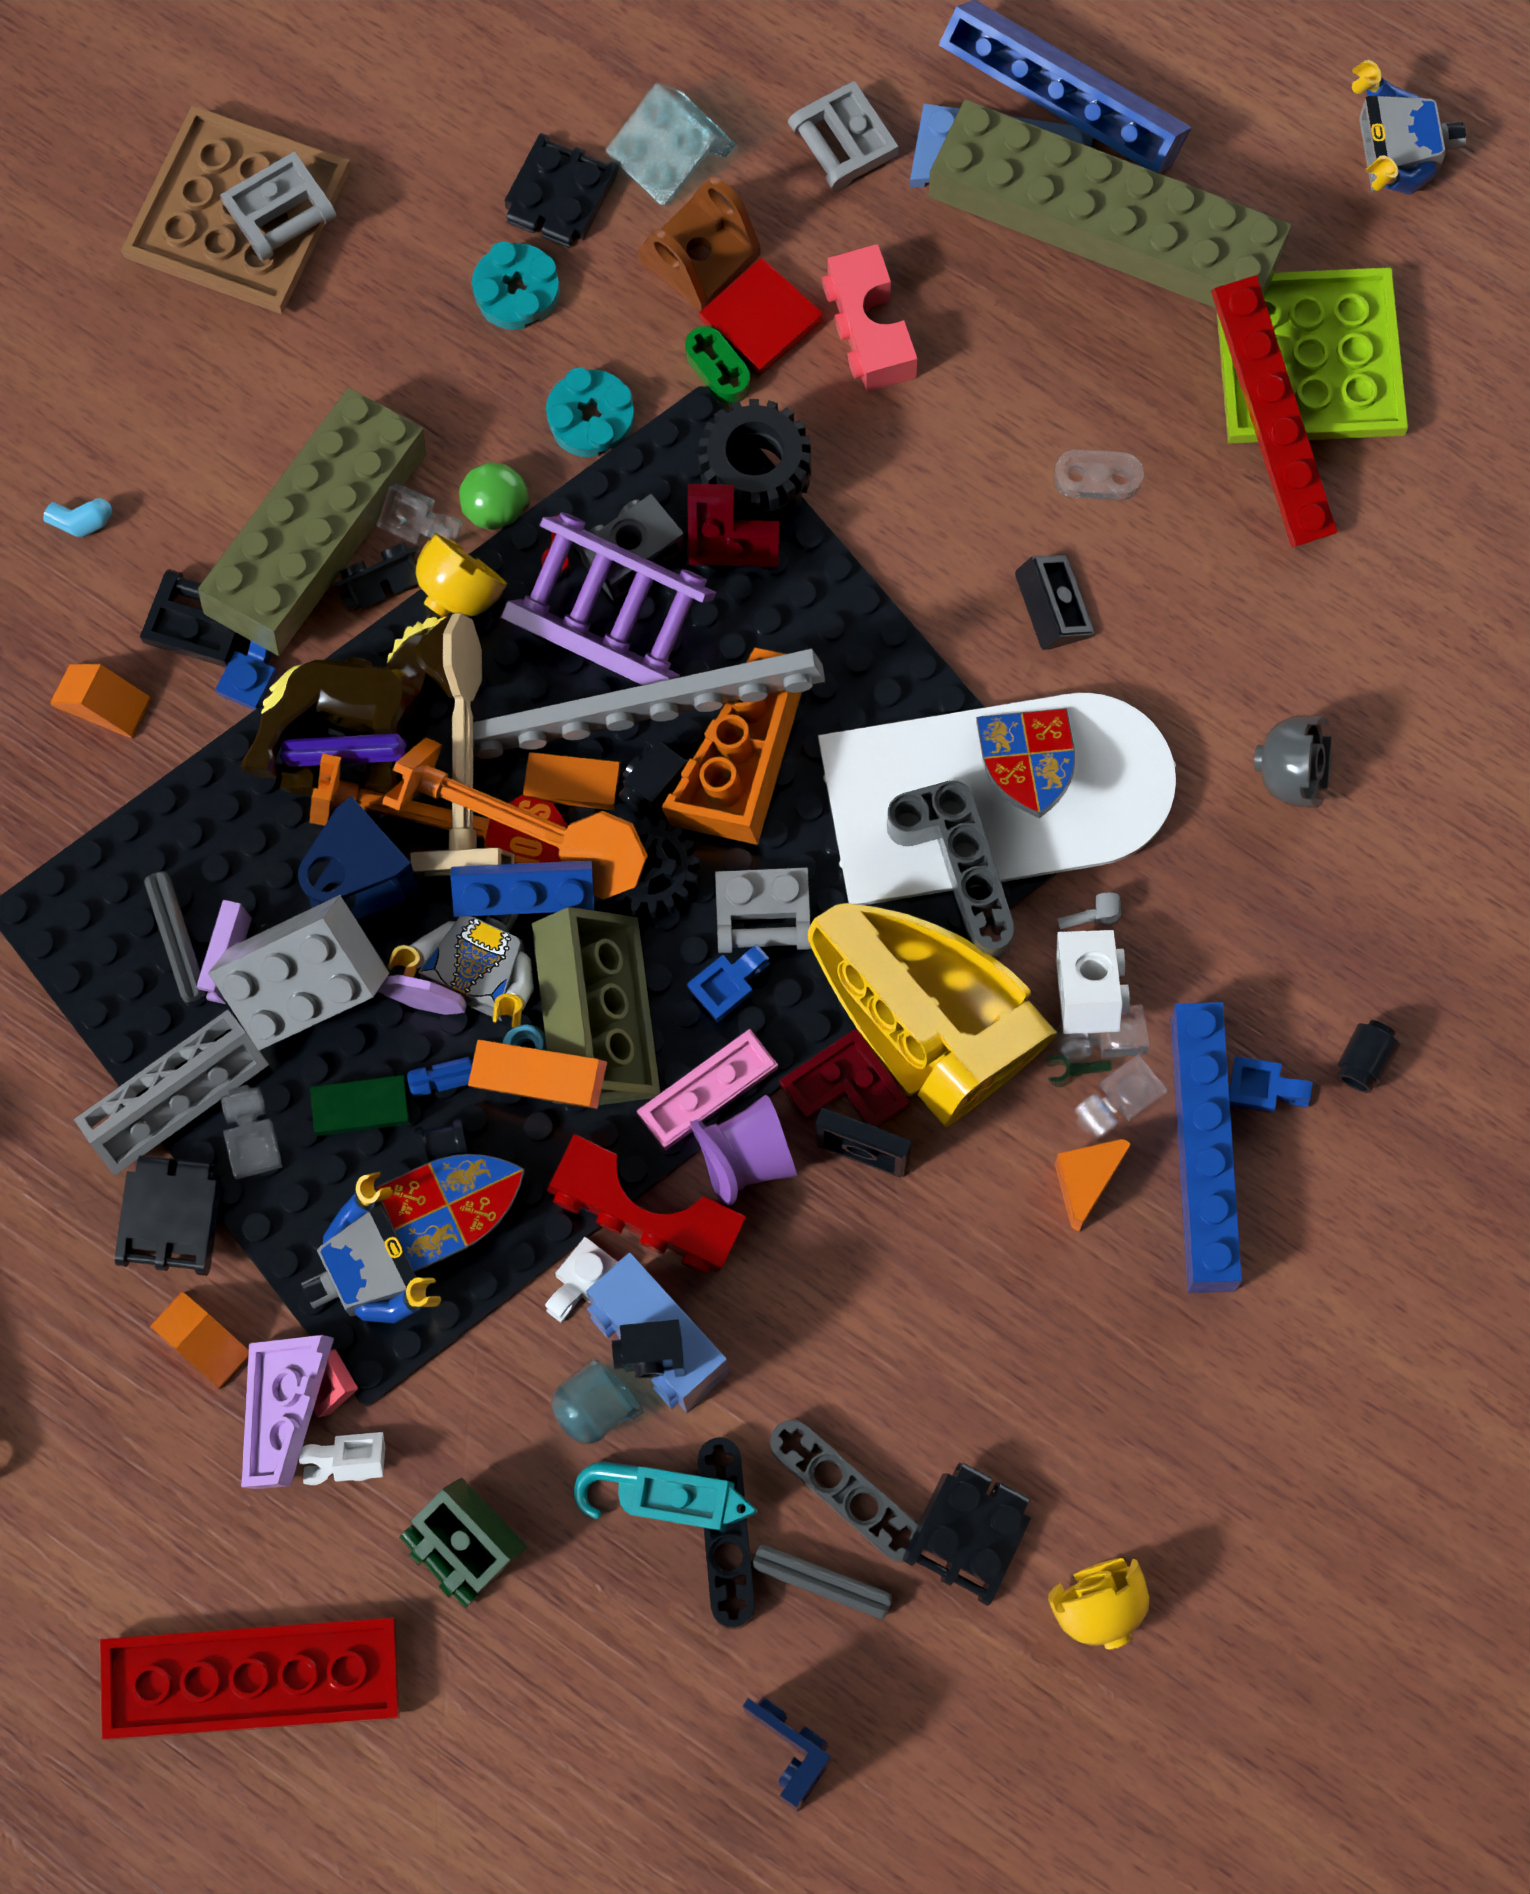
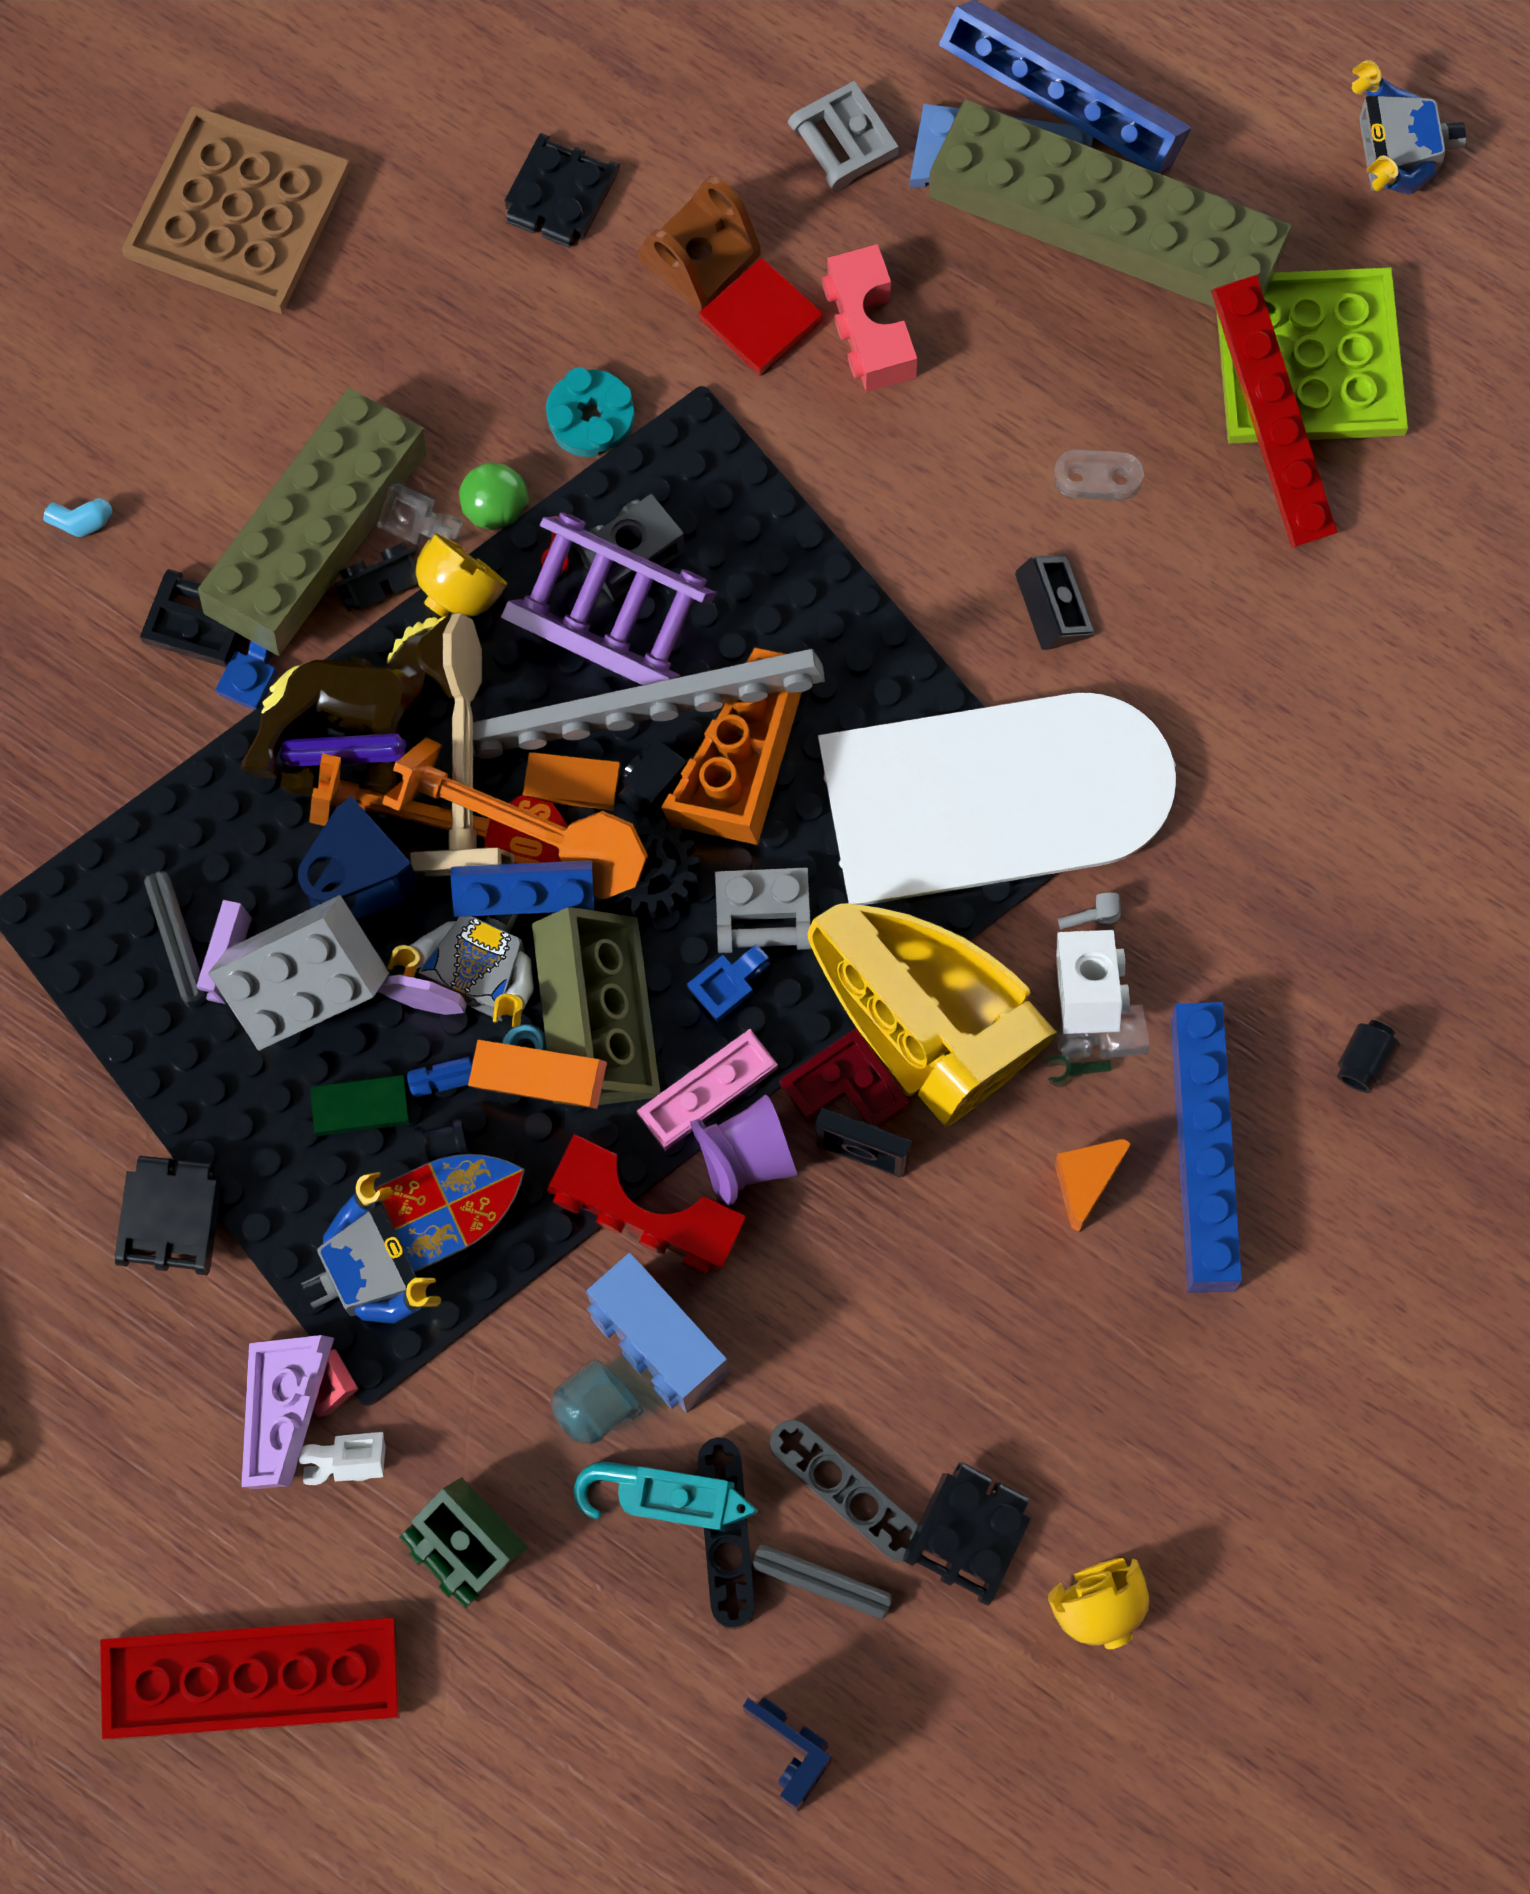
(101, 698): orange slope -> none
(172, 1095): light grey fence -> none
(201, 1340): orange slope -> none
(252, 1144): clear plate -> none
(271, 195): light grey plate -> none
(513, 262): teal plate -> none
(578, 1274): white plate -> none
(649, 1349): black brick -> none
(666, 142): clear light blue bracket -> none
(720, 539): dark red plate -> none
(725, 359): green beam -> none
(765, 429): black tyre -> none
(962, 871): dark grey beam -> none
(1028, 757): shield -> none
(1128, 1089): clear plate -> none
(1258, 1086): blue plate -> none
(1296, 760): dark grey cylinder -> none

